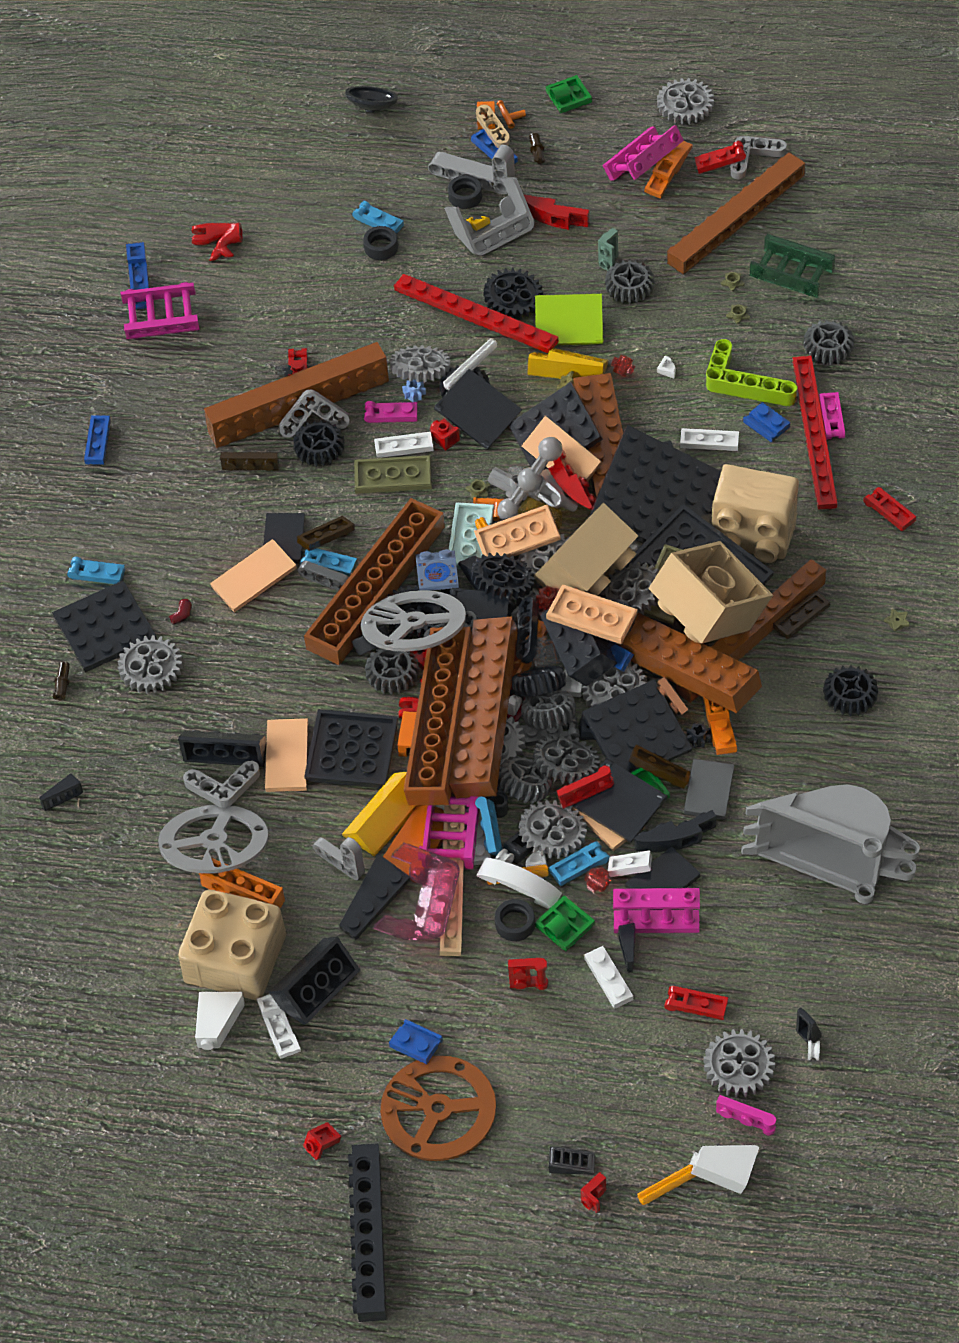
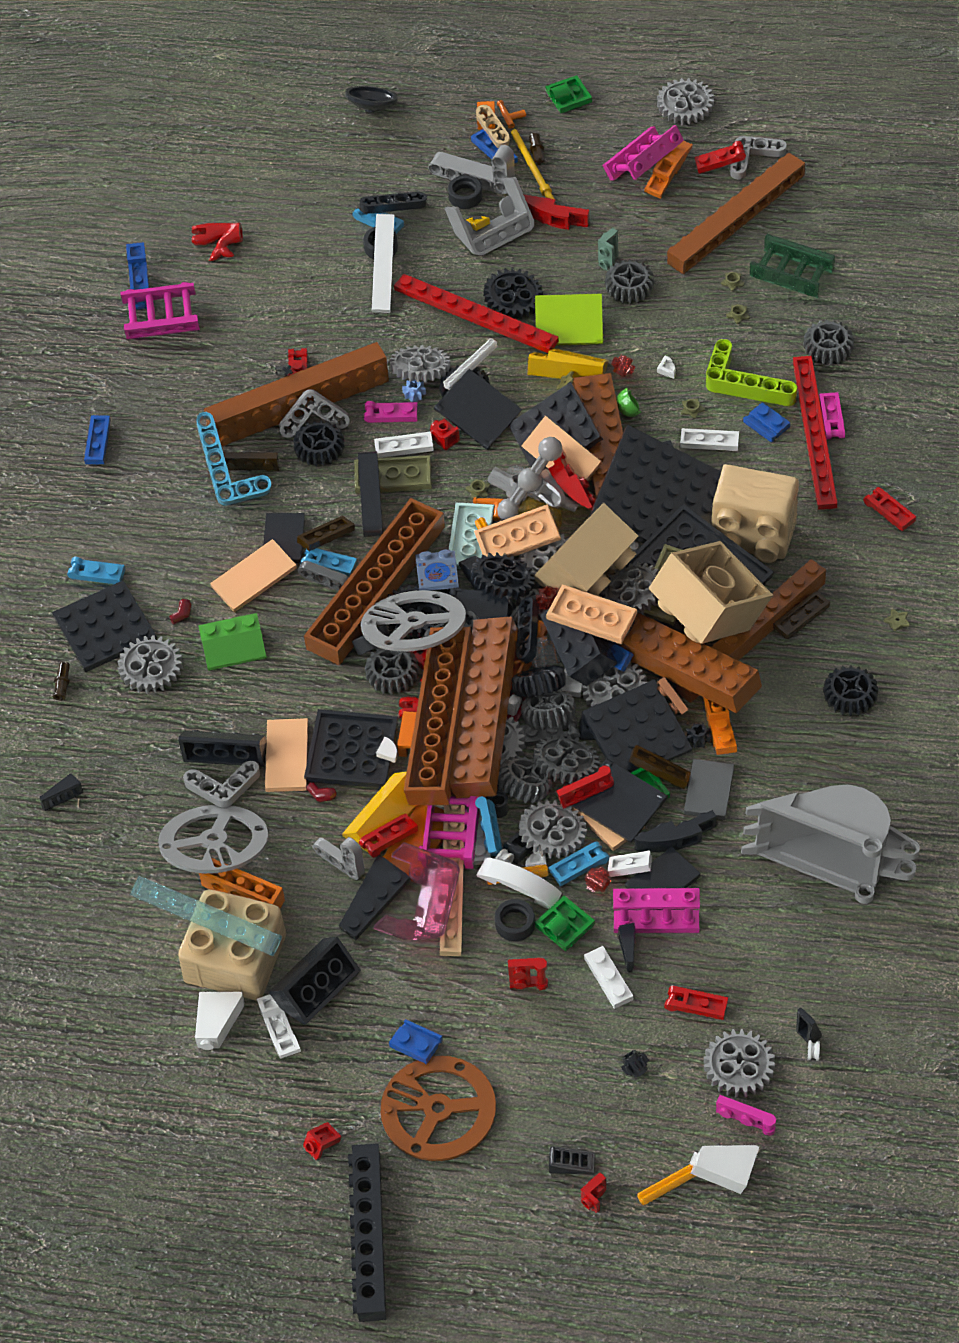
(206, 916): none -> clear light blue tile
(221, 467): none -> medium azure beam
(232, 641): none -> bright green slope
(321, 794): none -> dark red arm
(370, 494): none -> black beam
(383, 263): none -> white tile
(387, 750): none -> white tile
(388, 835): none -> red plate
(410, 200): none -> black beam
(544, 188): none -> yellow bar
(627, 403): none -> bright green hair
(635, 1063): none -> black gear
(689, 404): none -> olive plate

